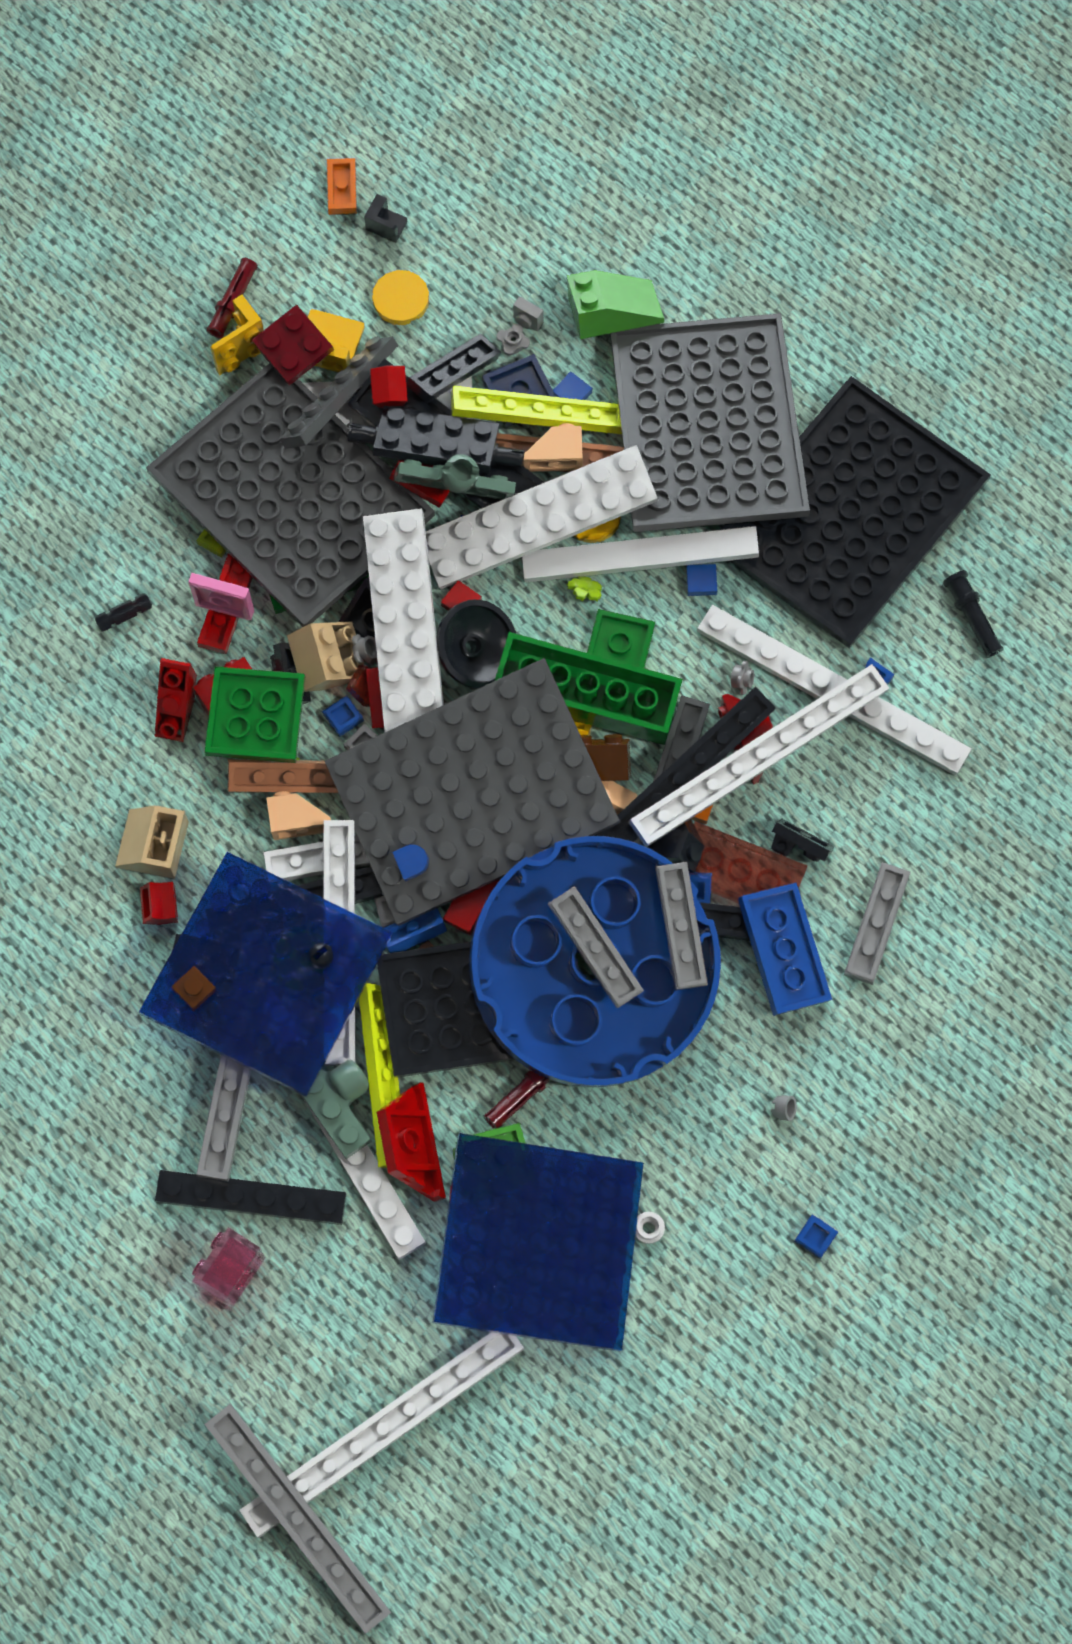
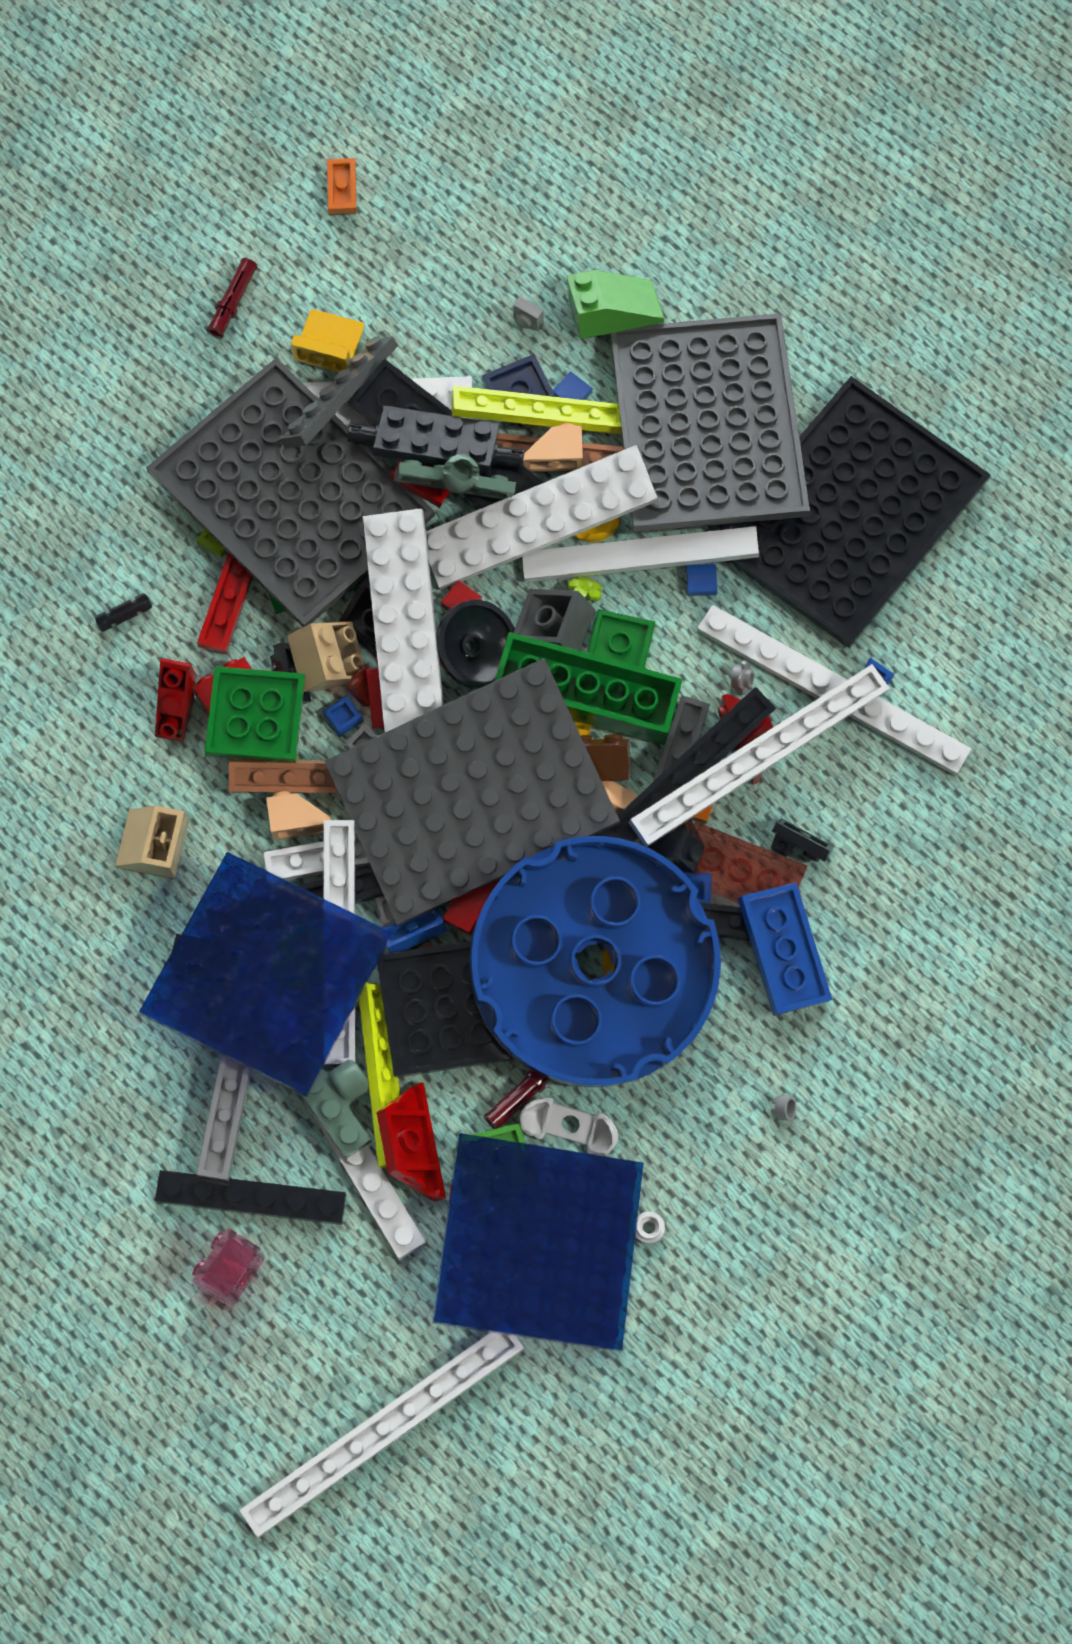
(158, 903): red piece -> none
(193, 988): reddish brown plate -> none
(221, 596): bright pink tile -> none
(238, 344): yellow bracket -> none
(292, 345): dark red plate -> none
(298, 1518): light grey plate -> none
(324, 960): black hinge -> none
(364, 649): light grey plate -> none
(383, 221): black panel -> none
(388, 386): red piece -> none
(400, 297): yellow tile -> none
(411, 861): blue tile -> none
(453, 368): black plate -> none
(513, 347): light grey plate -> none
(545, 1116): none -> white piece
(555, 617): none -> dark grey slope
(595, 947): light grey tile -> none
(681, 926): light grey tile -> none
(816, 1236): blue tile -> none
(877, 923): light grey tile -> none
(967, 601): black pin -> none

